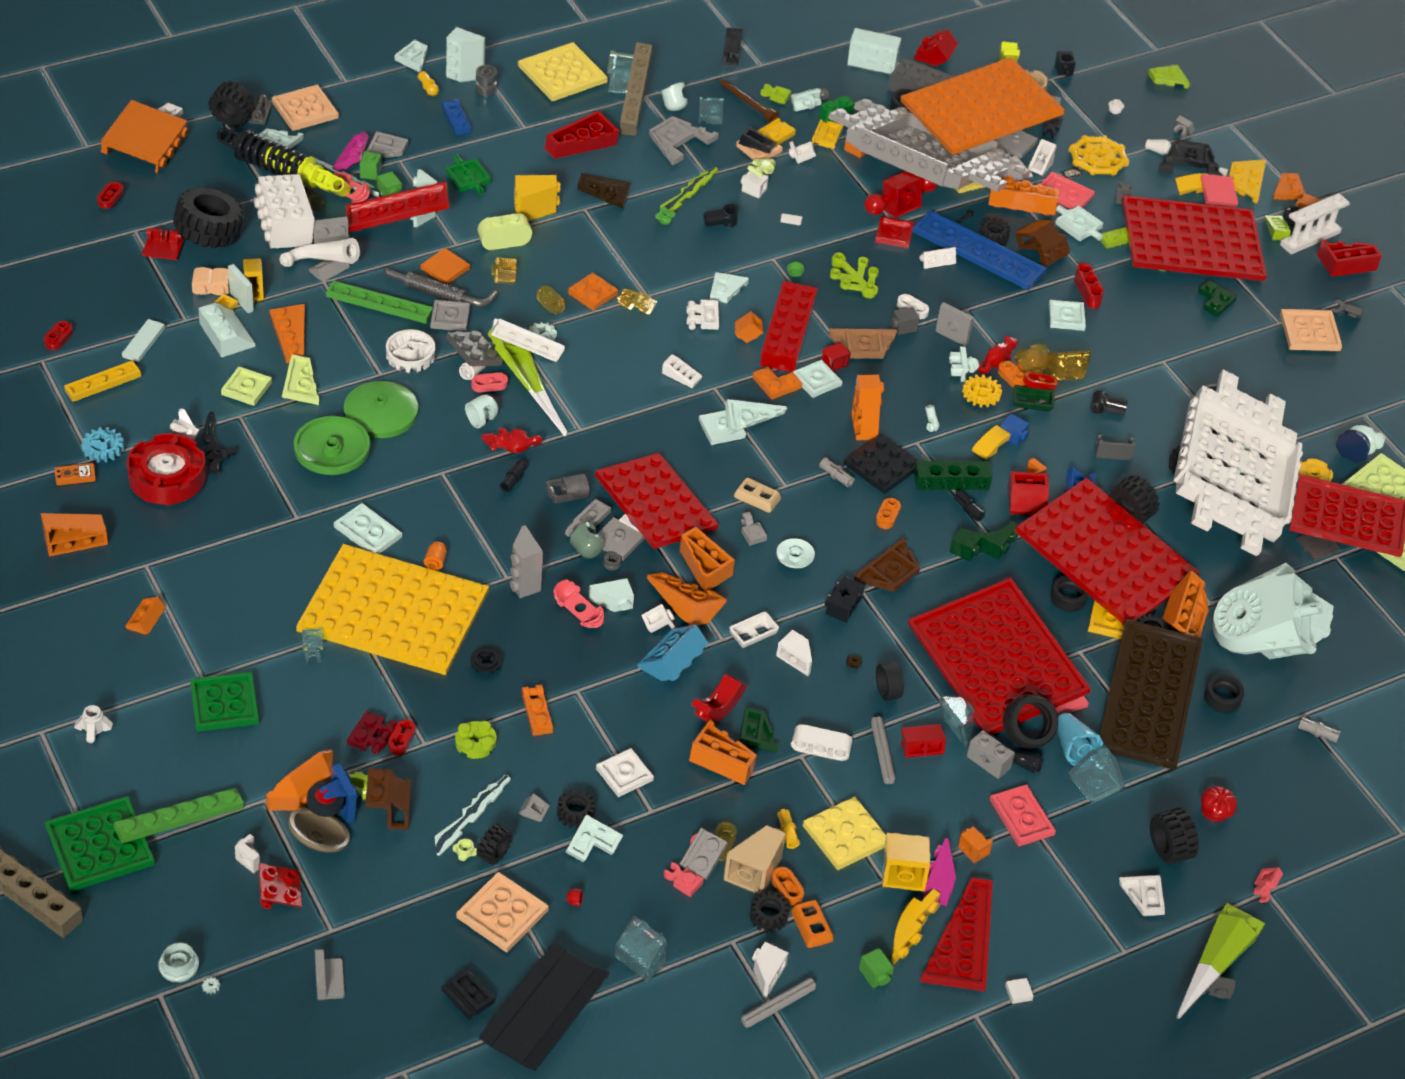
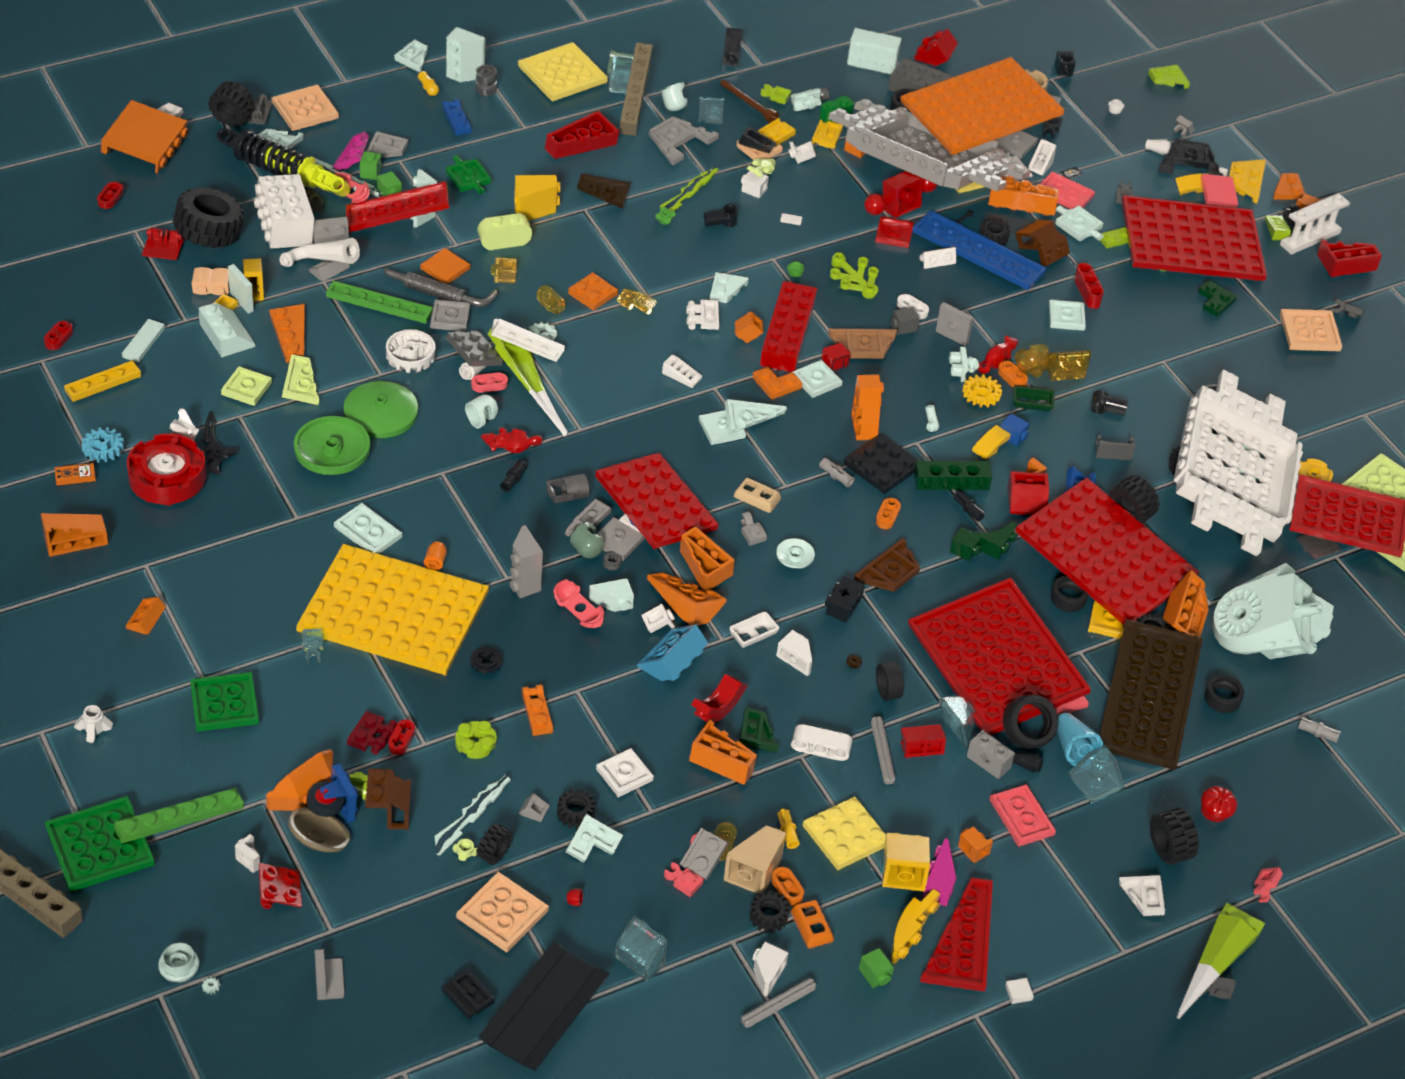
(1008, 50): neon yellow brick -> none
(1040, 381): red plate -> none
(1090, 155): yellow plate -> none
(1359, 443): dark blue piece -> none

